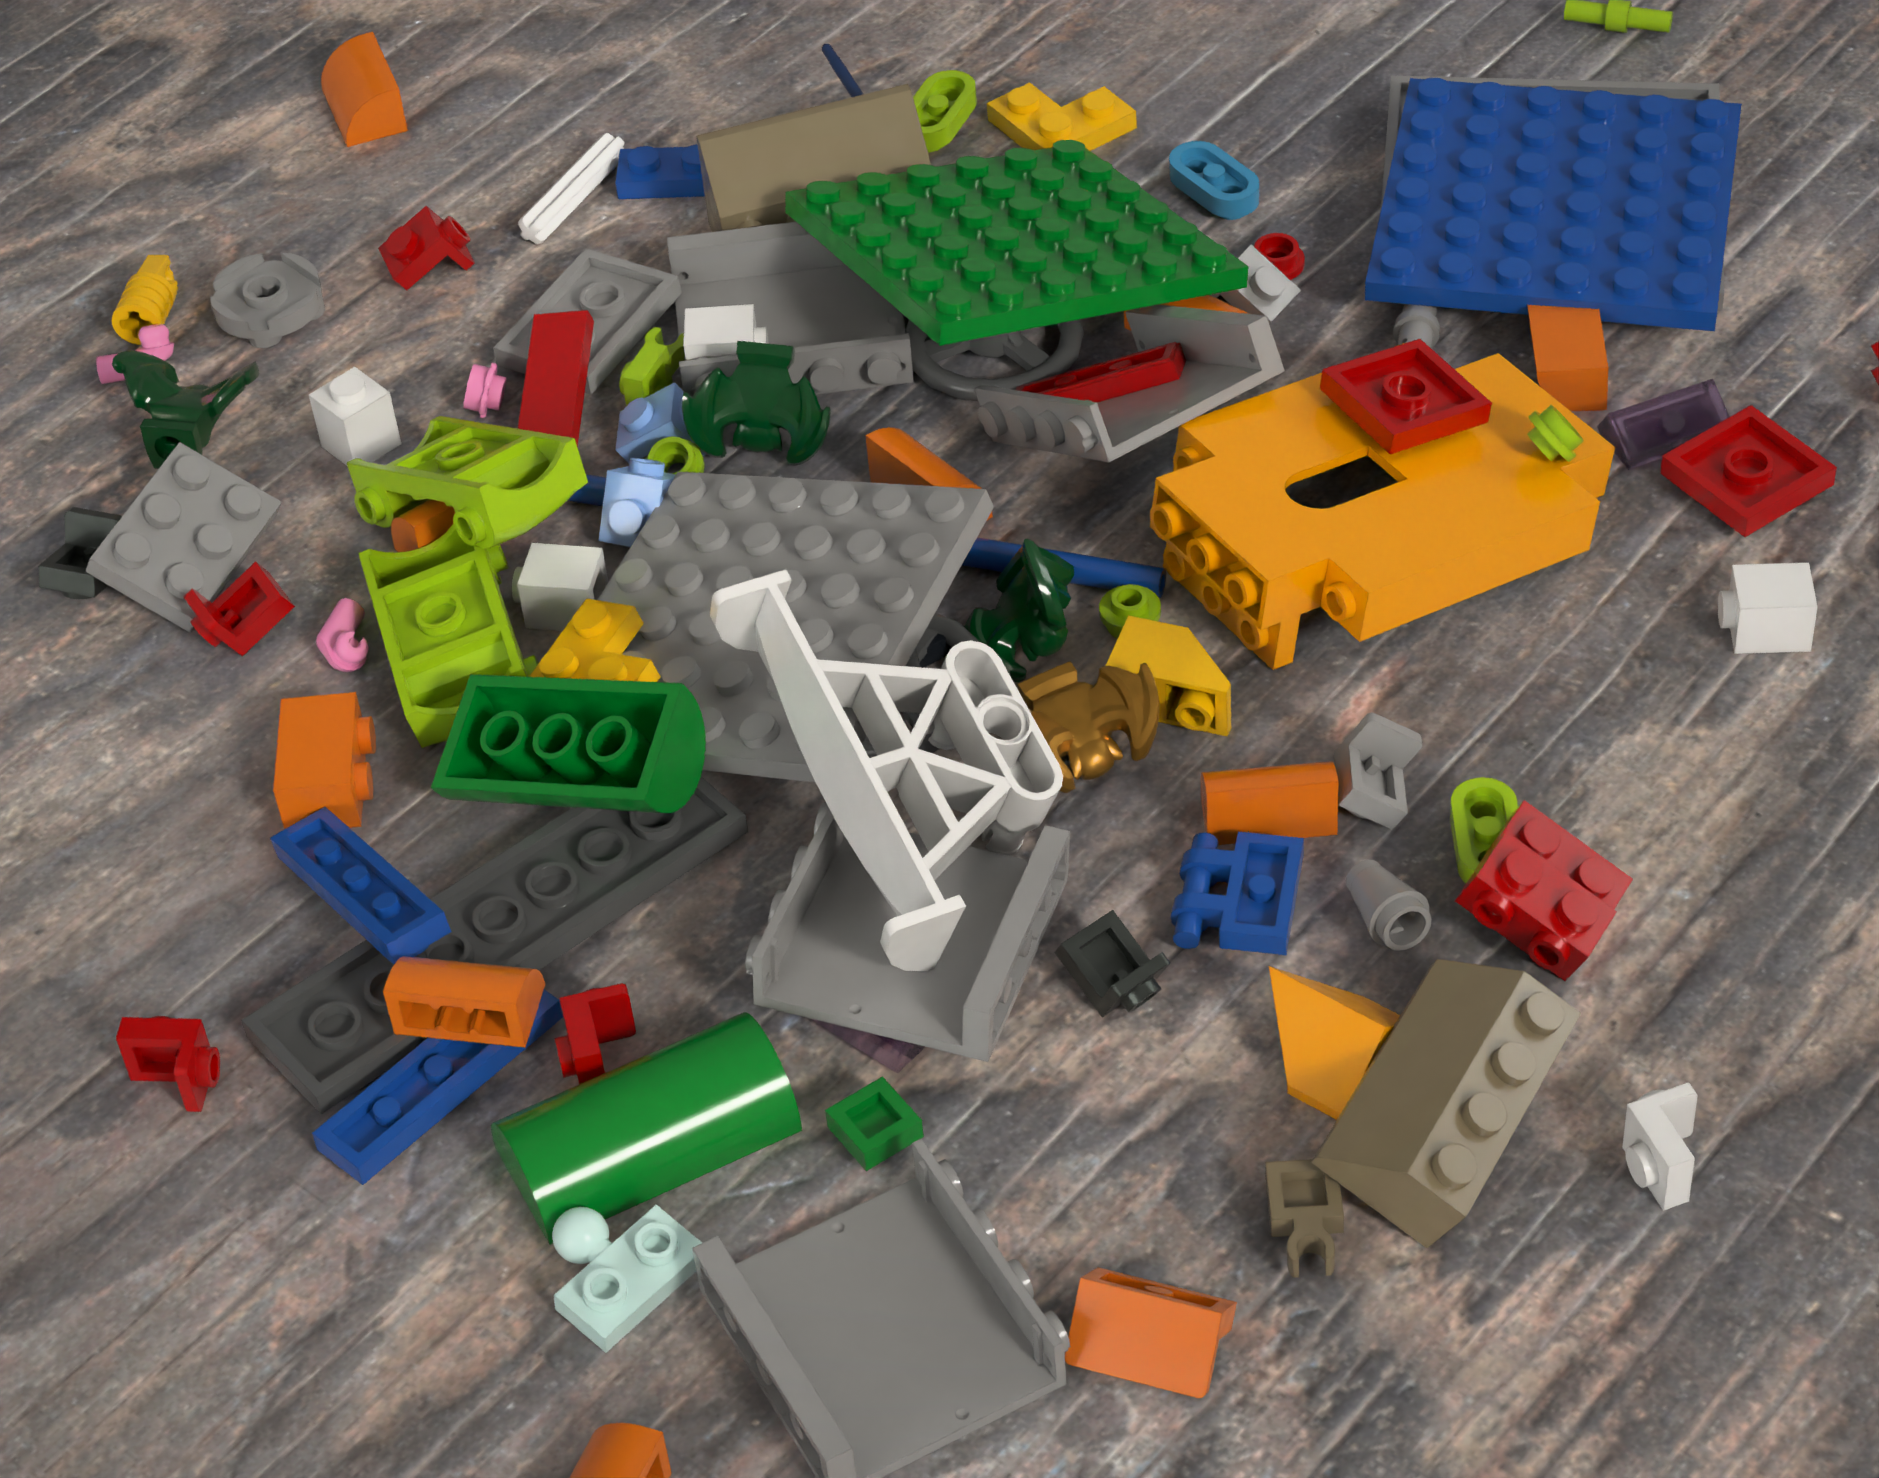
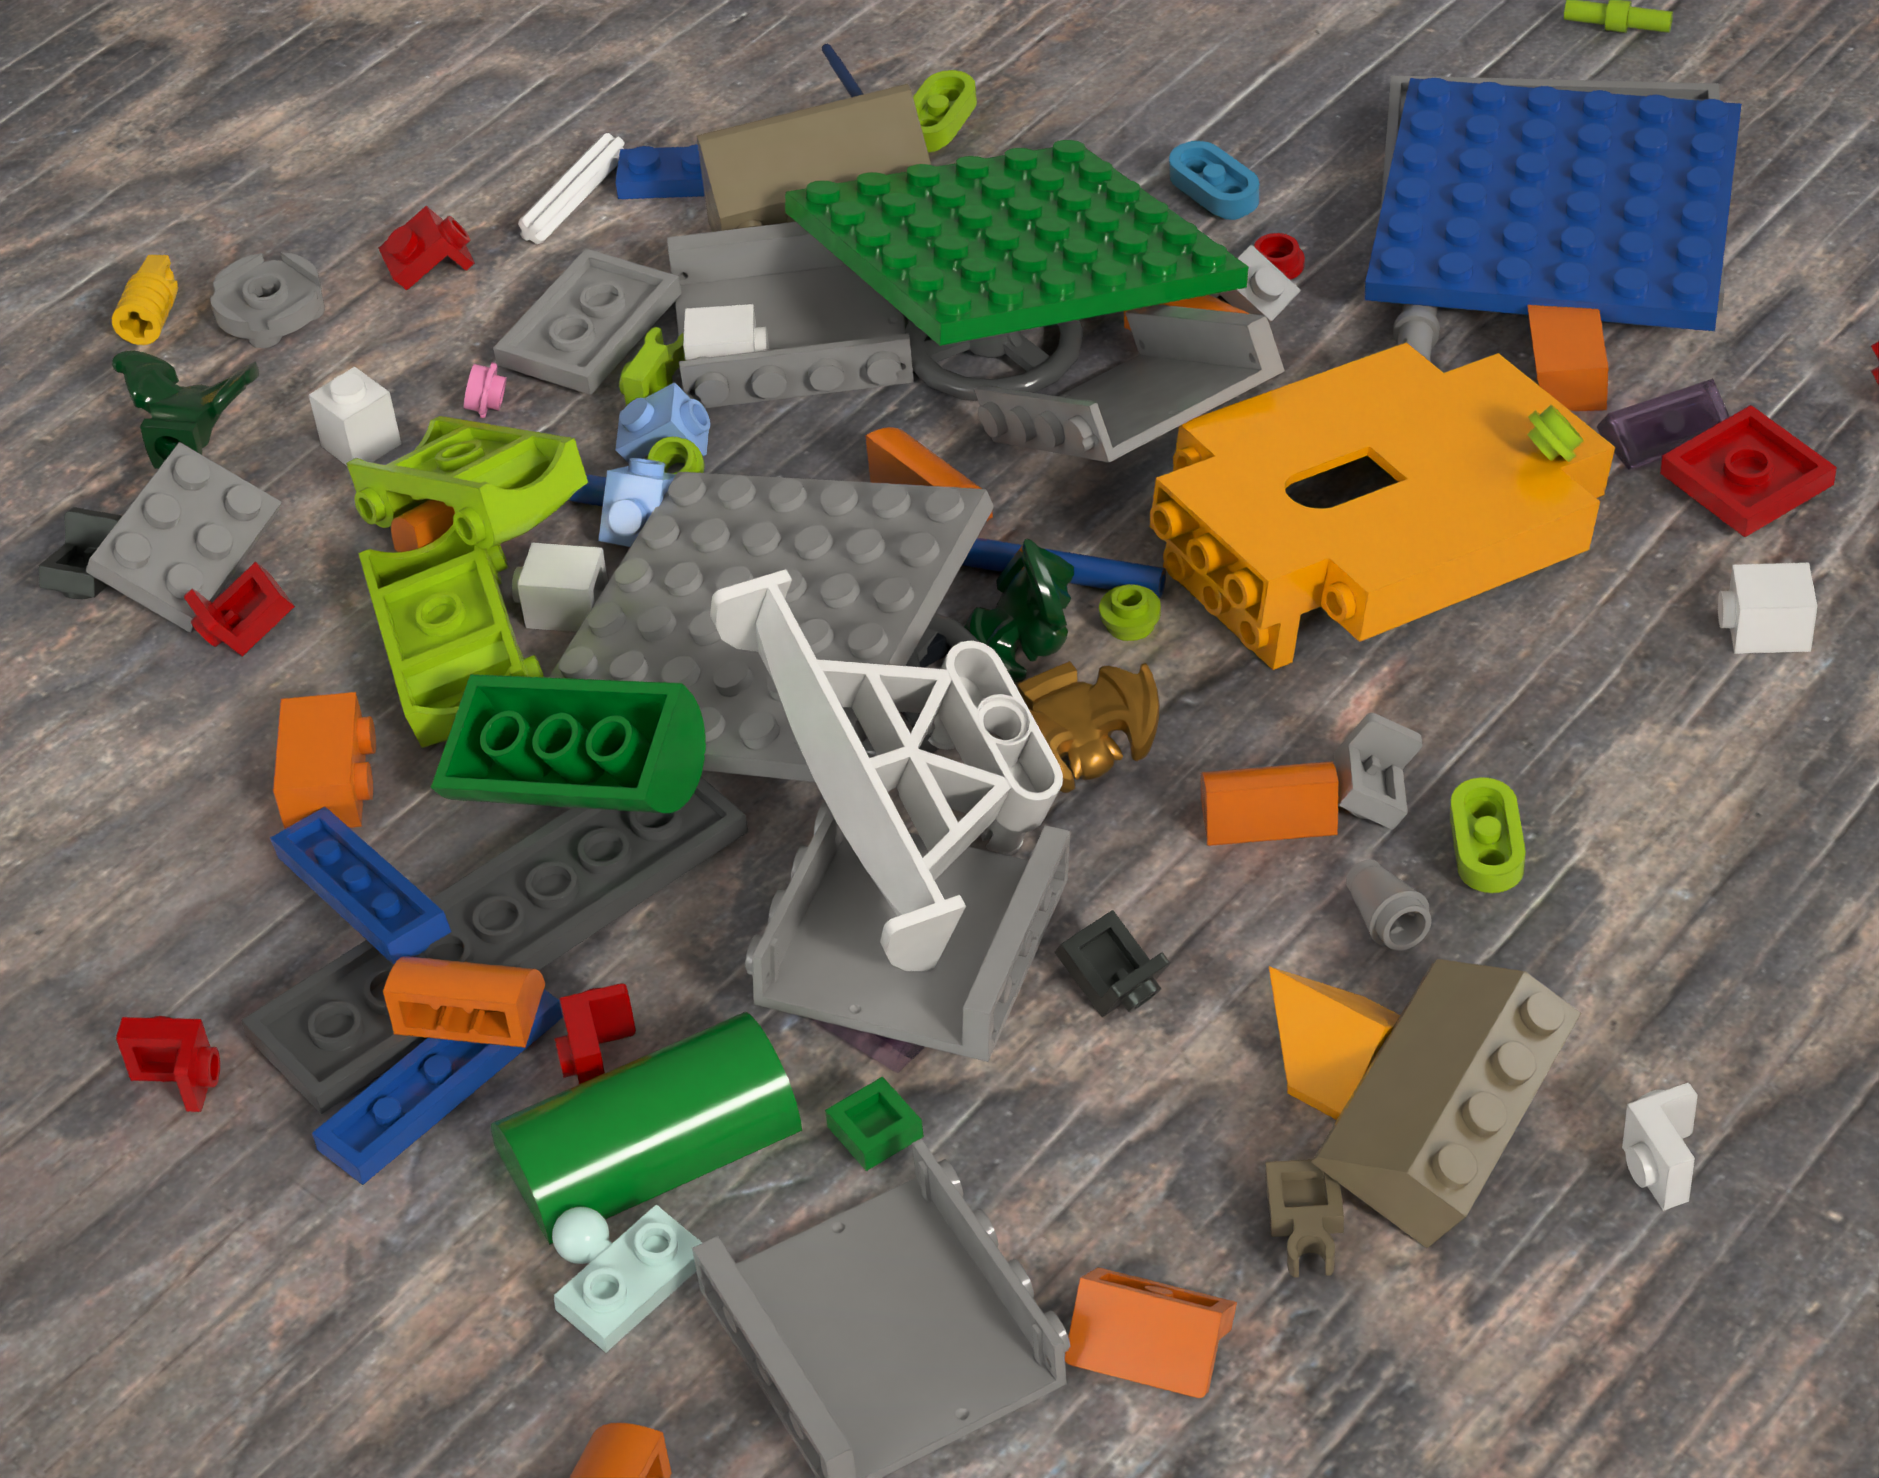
(153, 341): bright pink arm -> none
(337, 637): bright pink arm -> none
(362, 91): orange brick -> none
(556, 373): red tile -> none
(595, 645): yellow plate -> none
(760, 402): dark green animal -> none
(1039, 122): yellow plate -> none
(1115, 376): red tile -> none
(1188, 681): yellow slope -> none
(1259, 894): blue plate -> none
(1405, 396): red plate -> none
(1544, 891): red plate -> none

